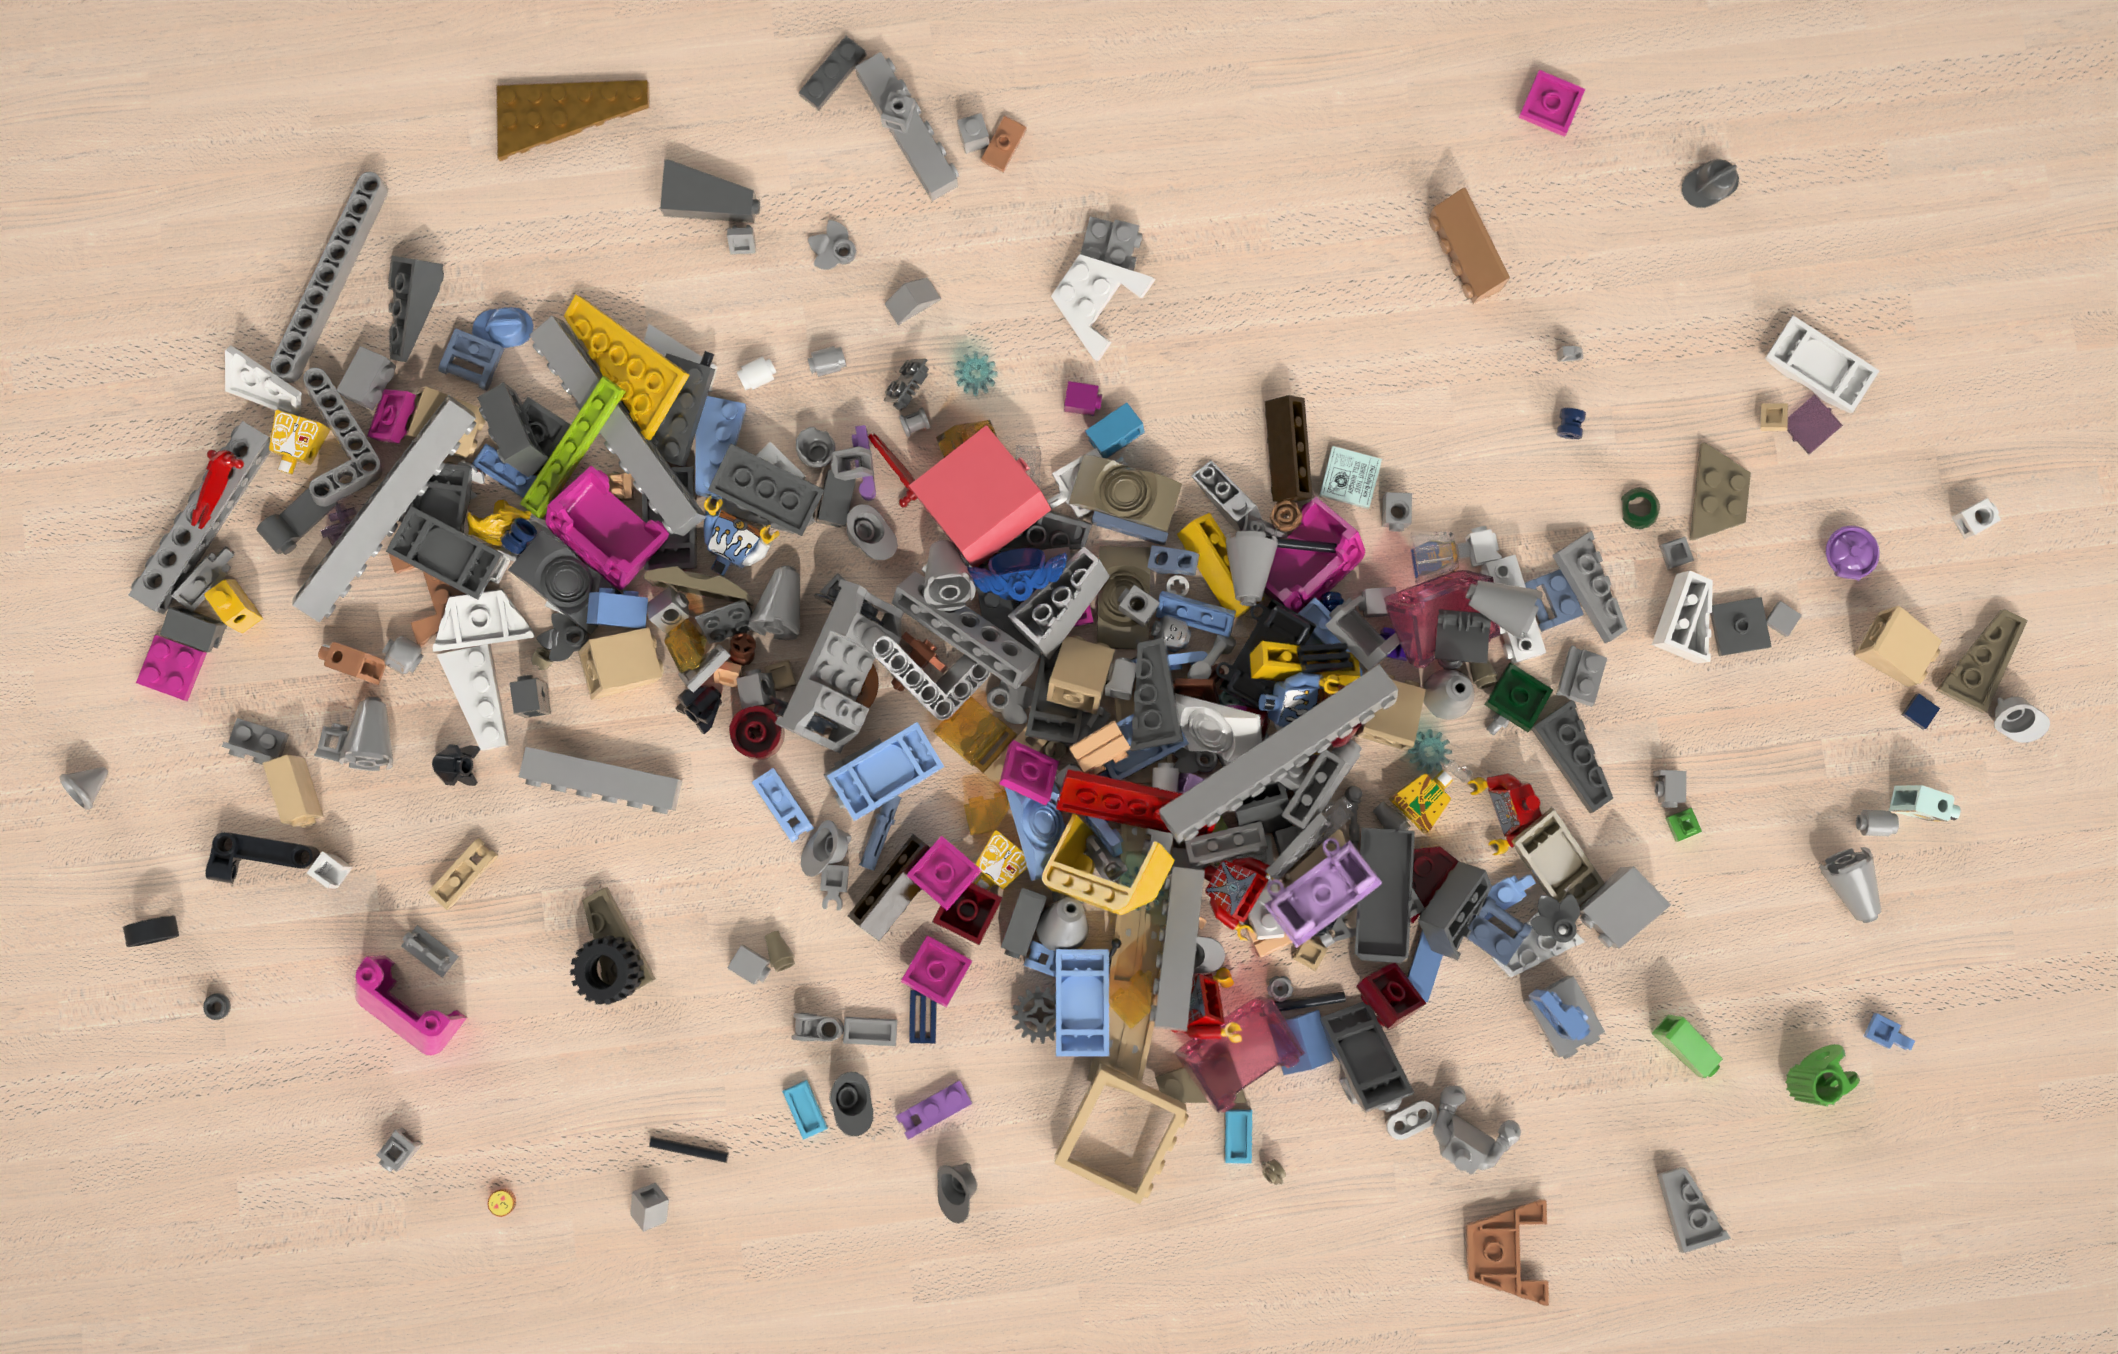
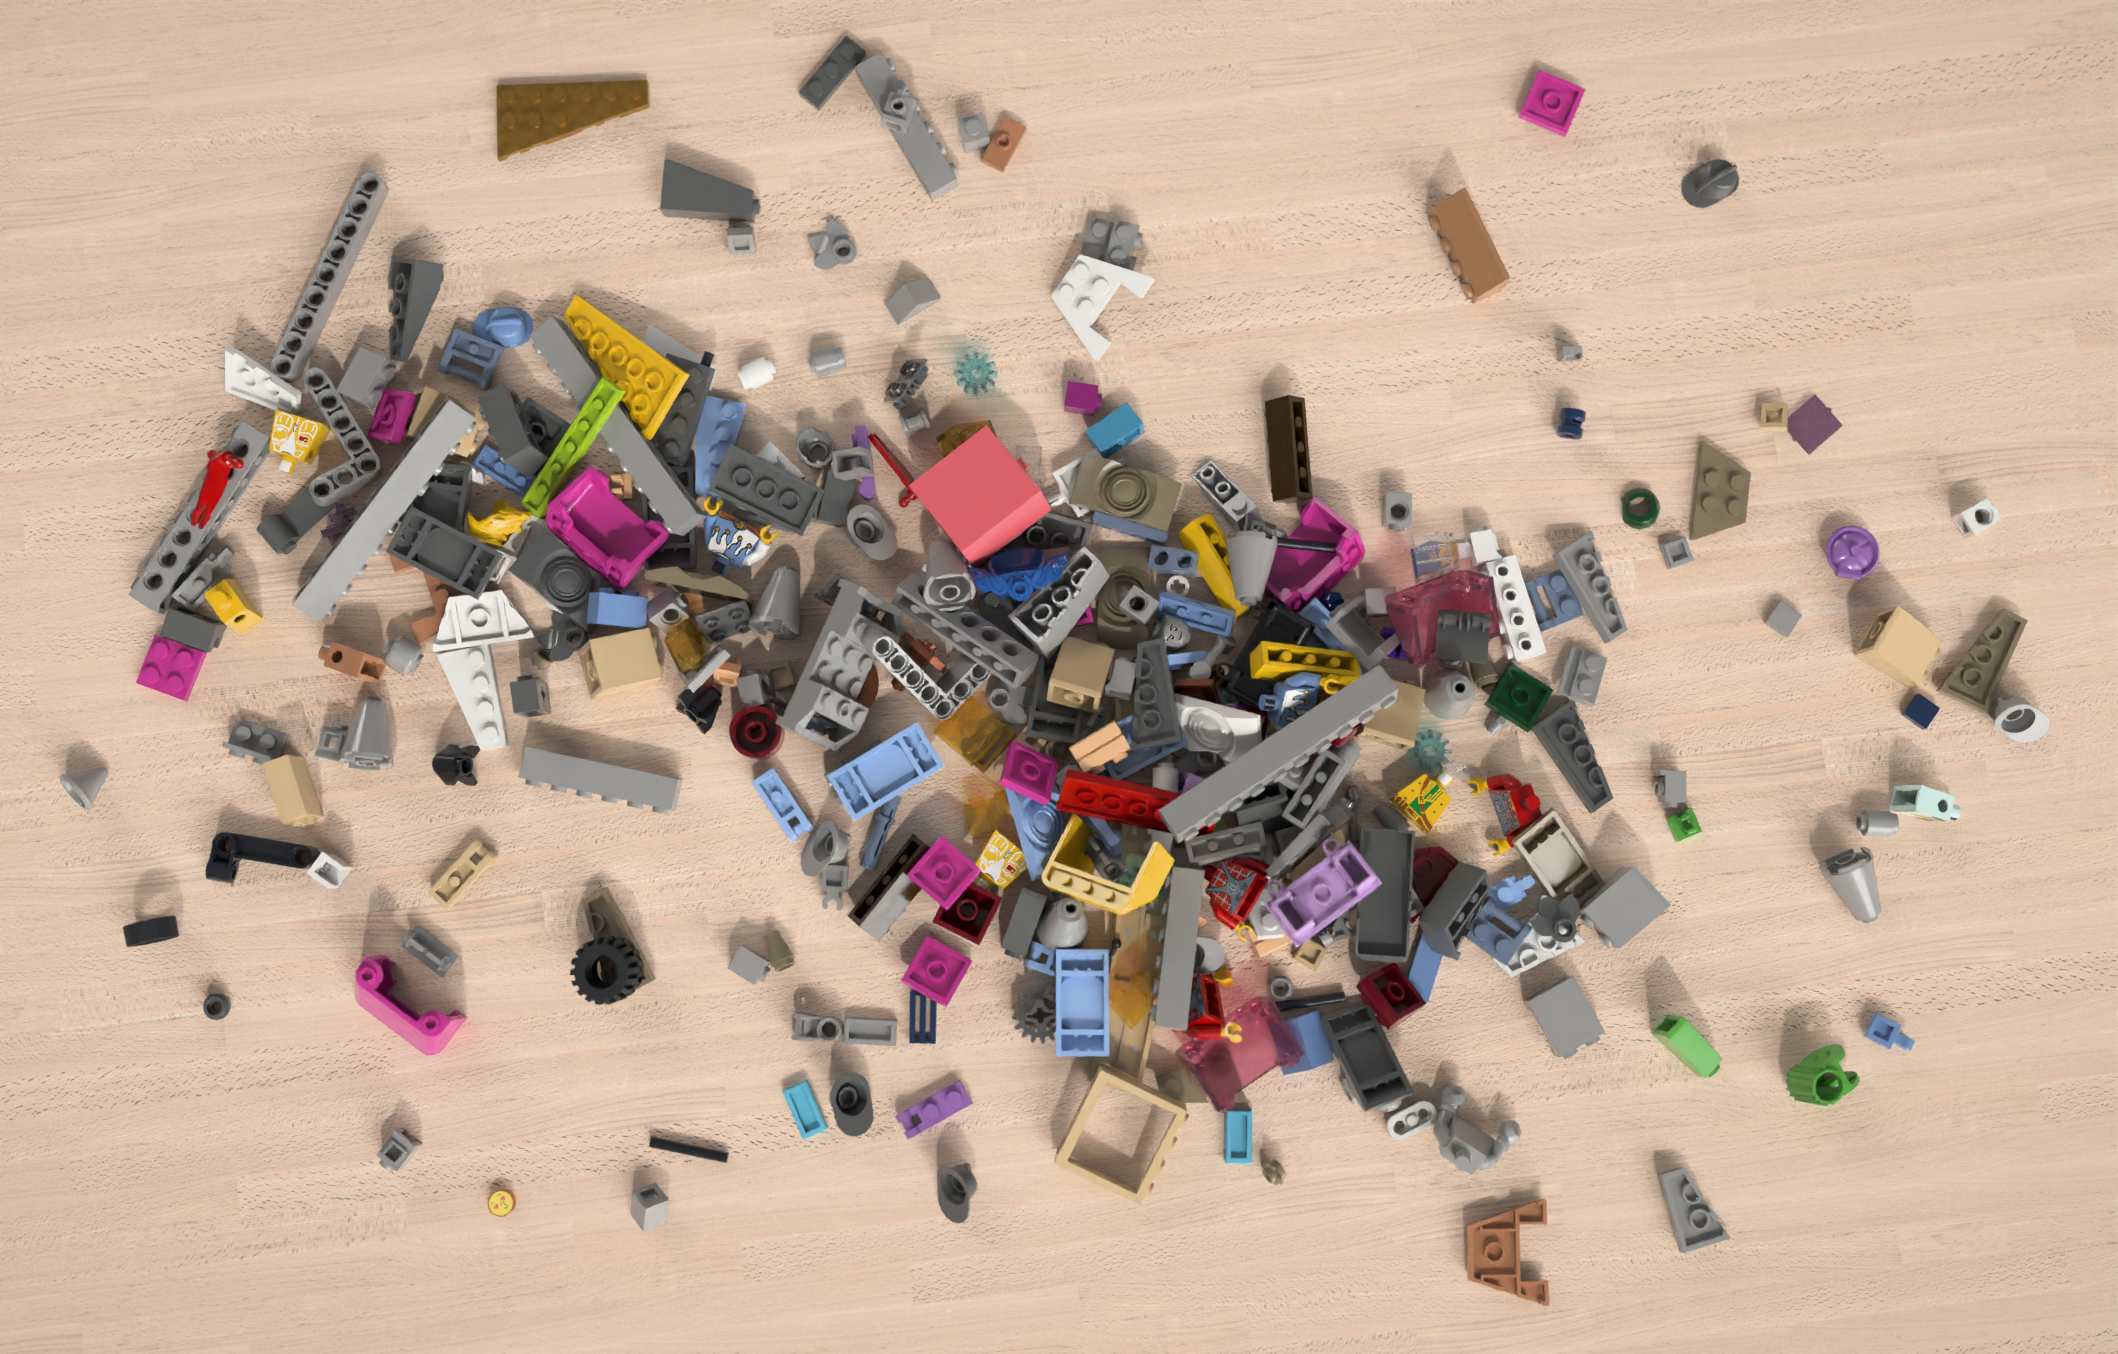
(517, 537): dark blue wheel -> none
(737, 646): copper wheel -> none
(1286, 508): medium nougat plate -> none
(1332, 649): black tile -> none
(1350, 477): light aqua tile -> none
(1505, 605): light grey cone -> none
(1564, 1018): medium blue plate -> none
(1686, 618): white wedge -> none
(1740, 626): dark grey plate -> none
(1821, 365): white slope -> none

